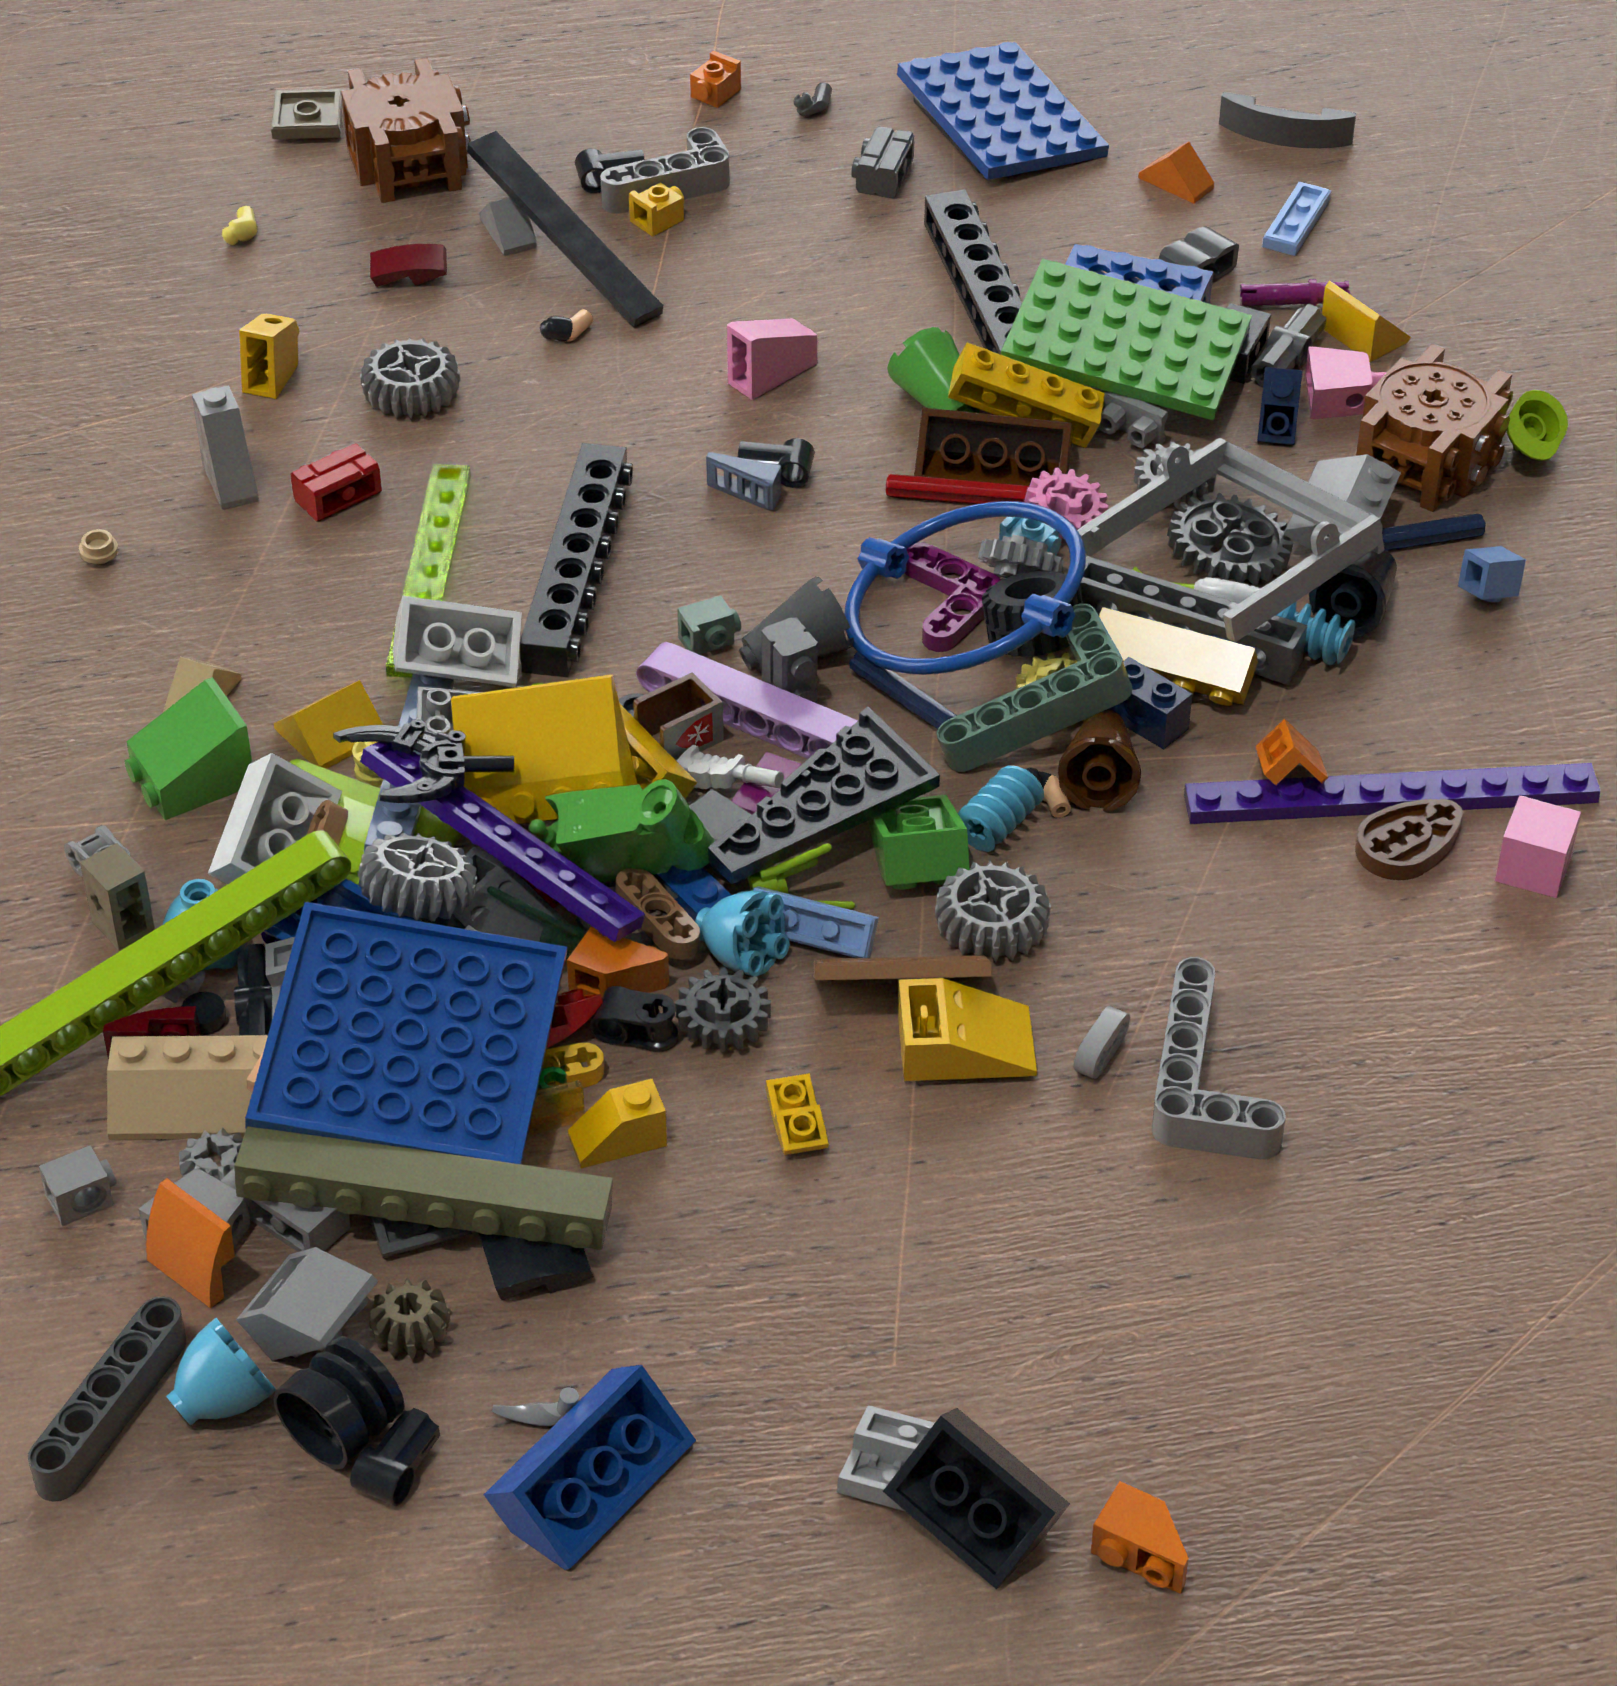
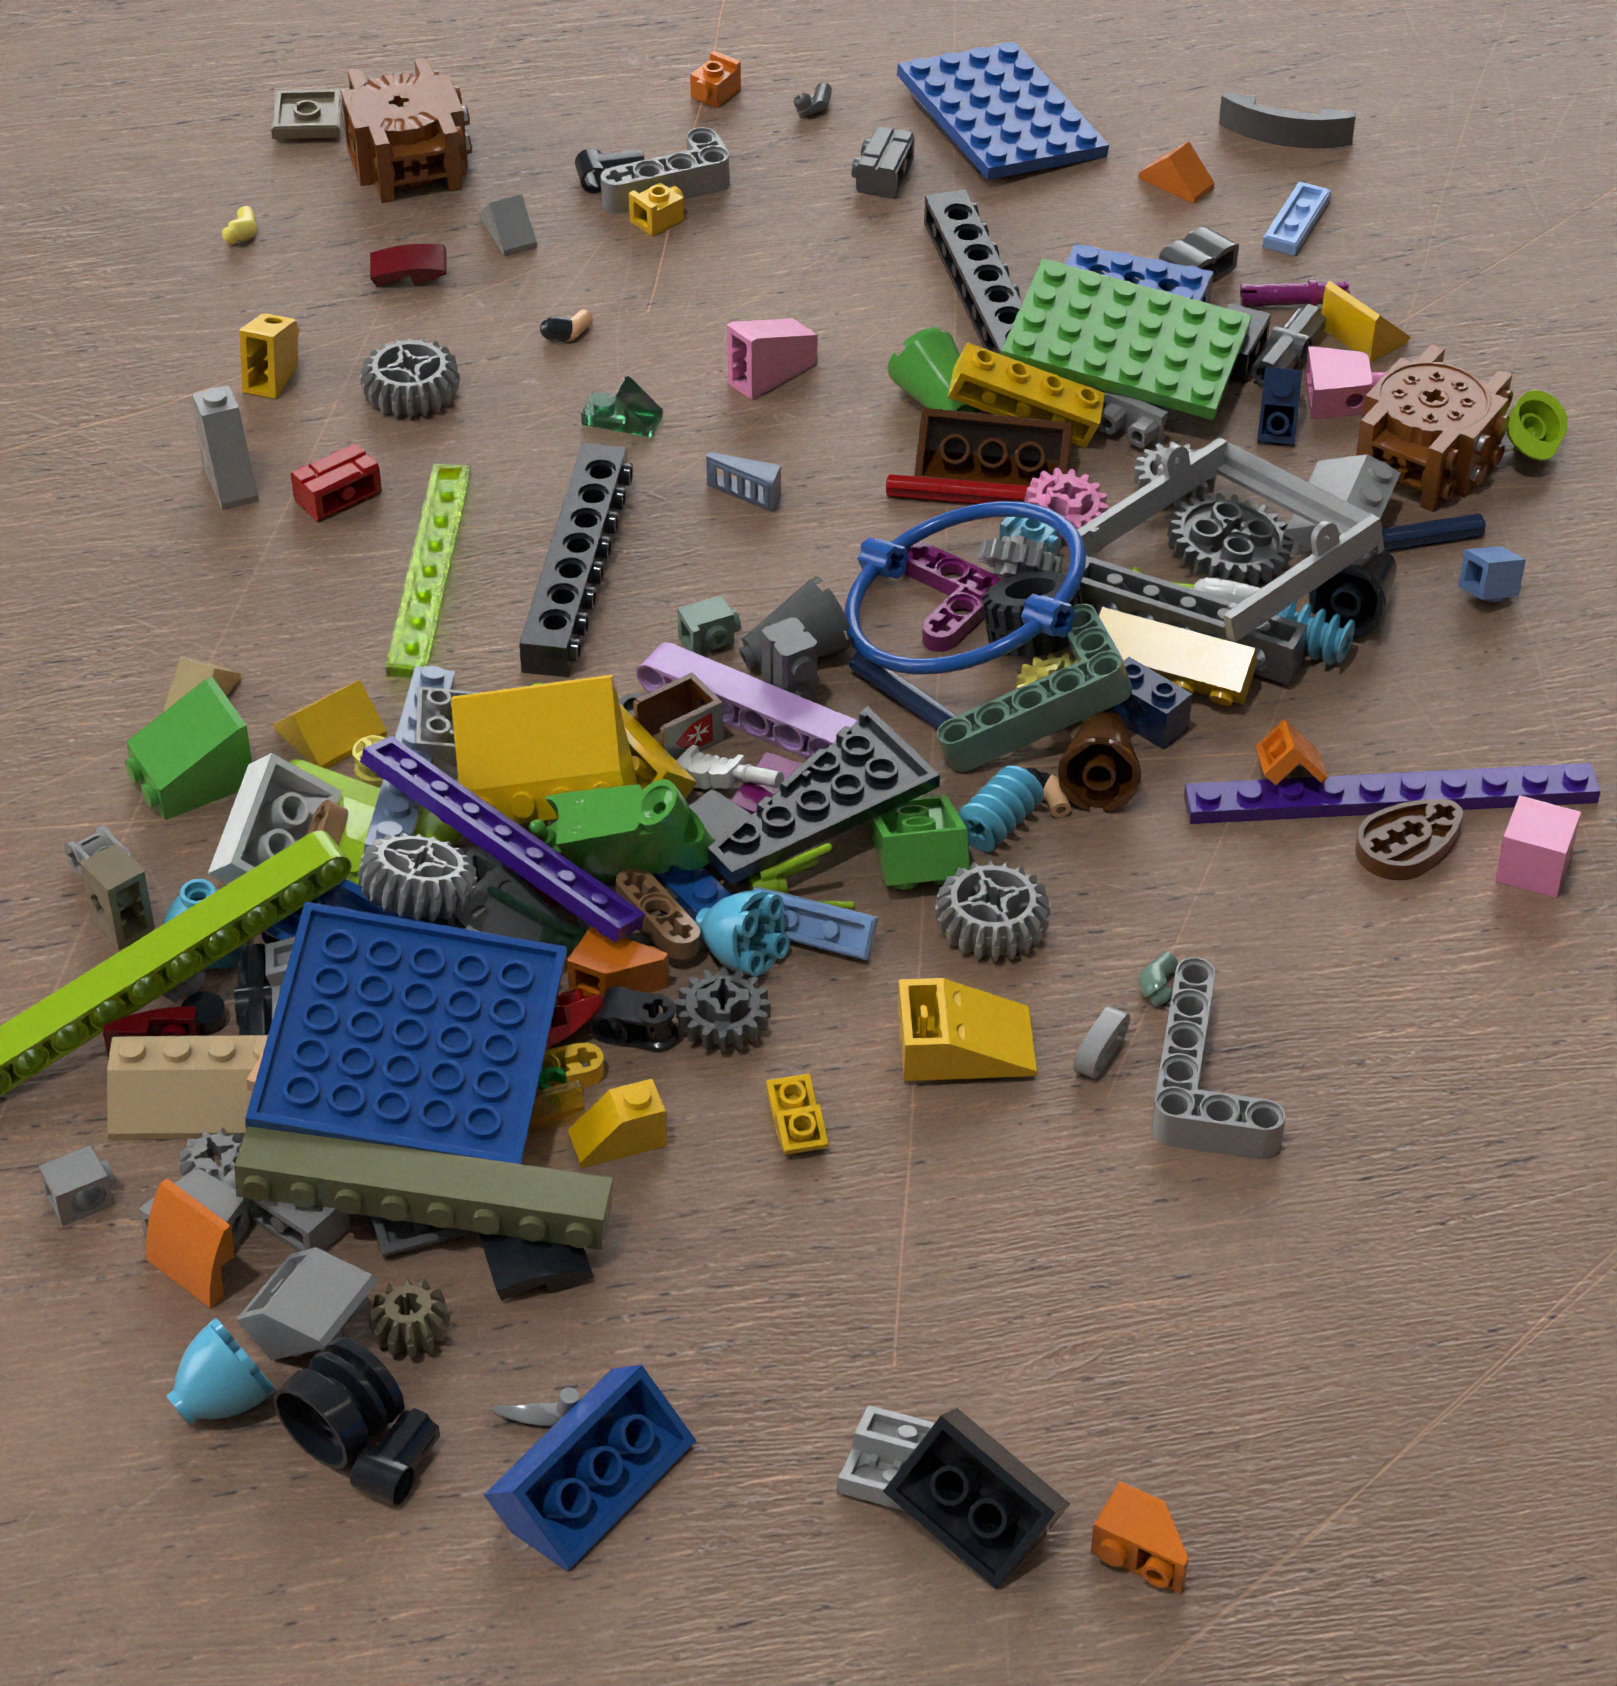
(98, 547): tan plate -> none
(107, 1399): dark grey beam -> none
(440, 760): black bar -> none
(457, 641): white slope -> none
(565, 229): black tile -> none
(626, 412): none -> clear green slope
(794, 457): black piece -> none
(901, 967): medium nougat tile -> none
(1153, 978): none -> sand green arm

